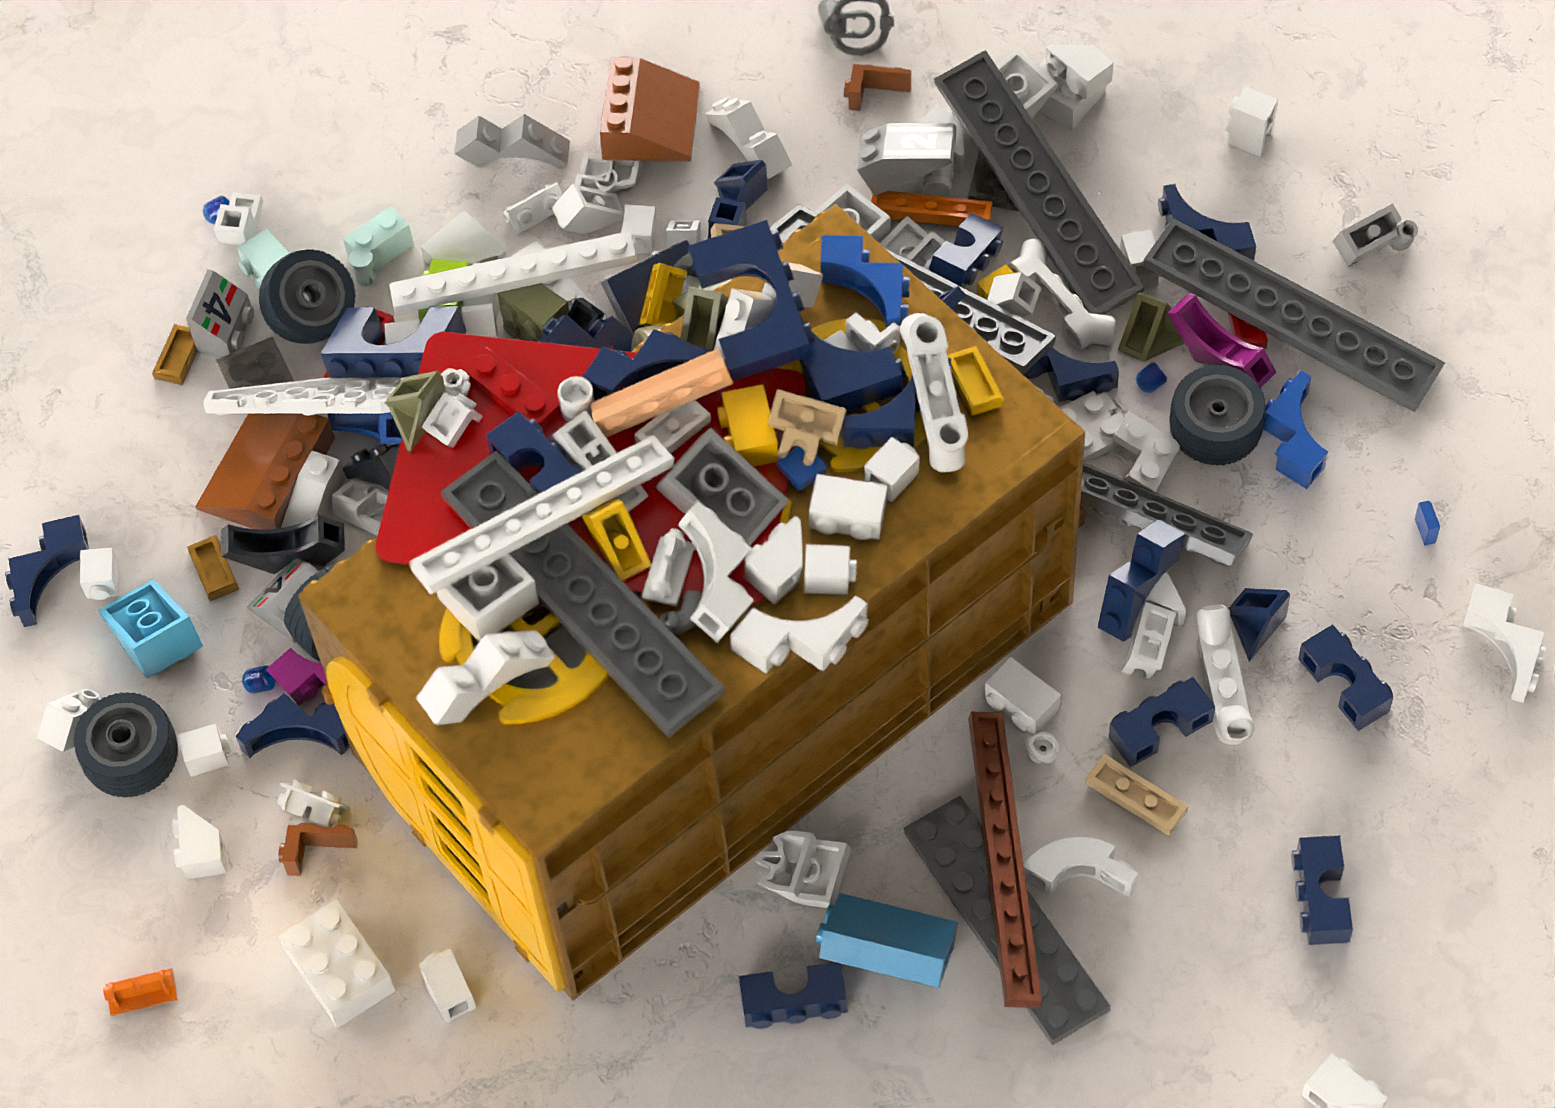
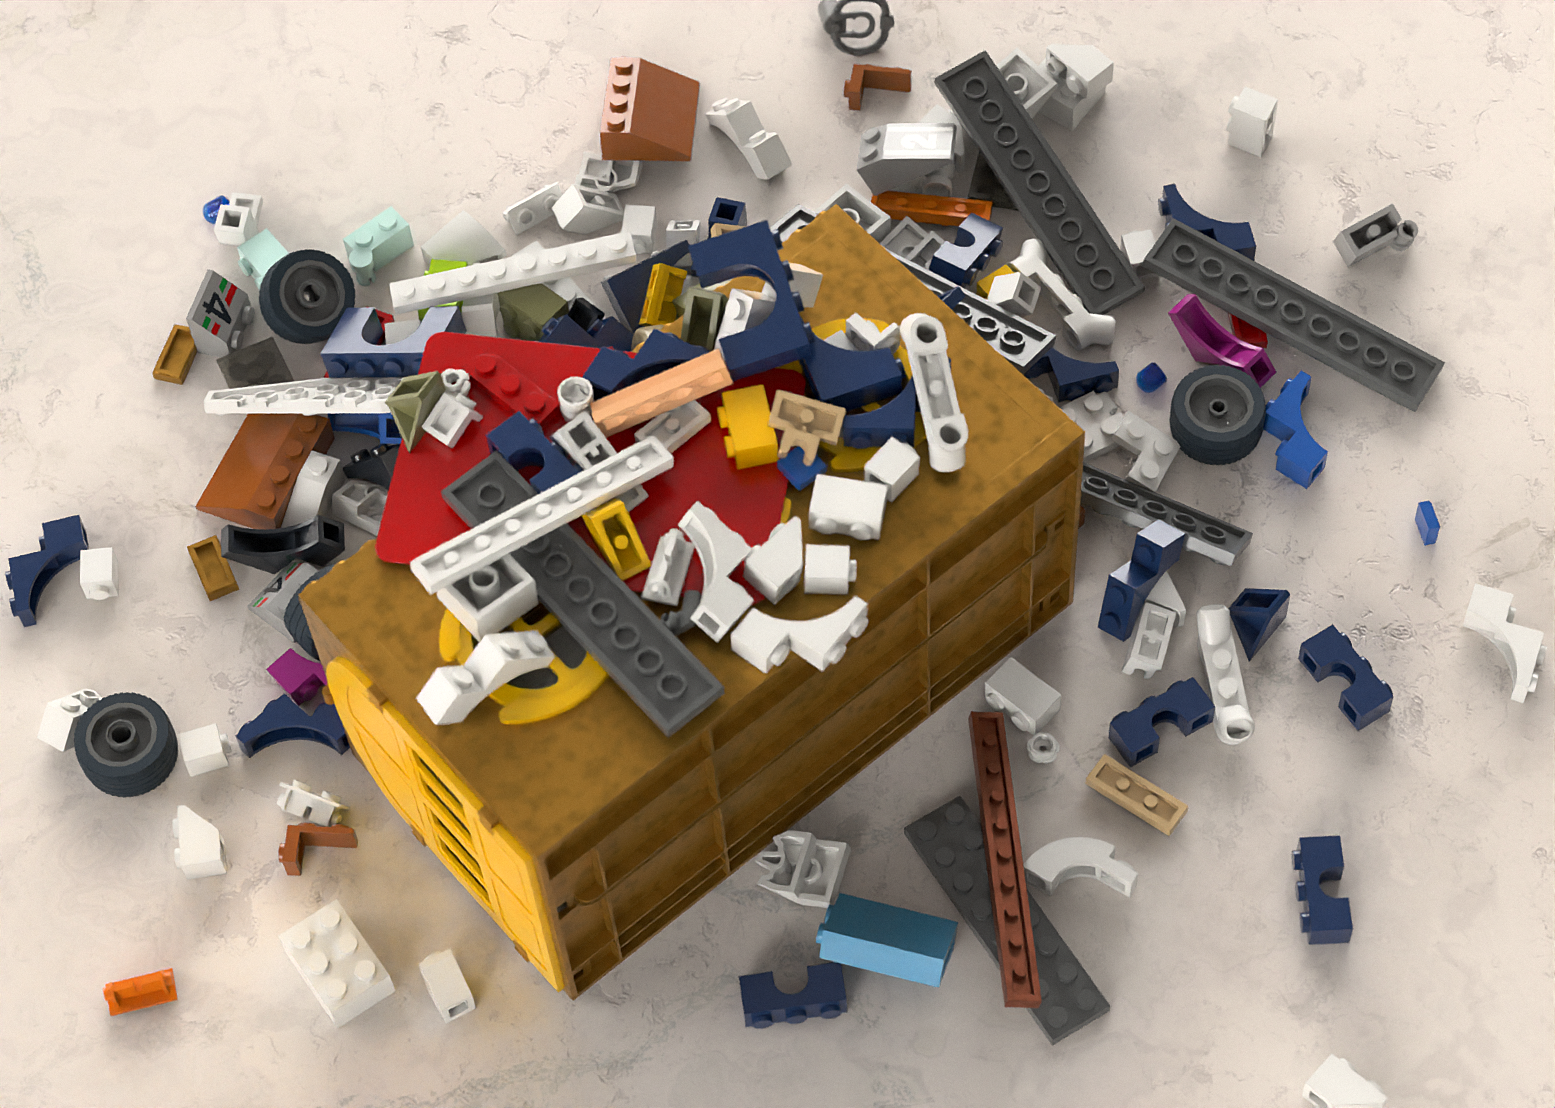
(151, 628): medium azure slope -> none
(254, 680): clear blue piece -> none
(523, 138): light grey arch -> none
(725, 484): light grey slope -> none
(743, 182): dark blue slope -> none
(883, 284): blue arch -> none
(974, 381): yellow tile -> none
(1149, 329): olive slope -> none

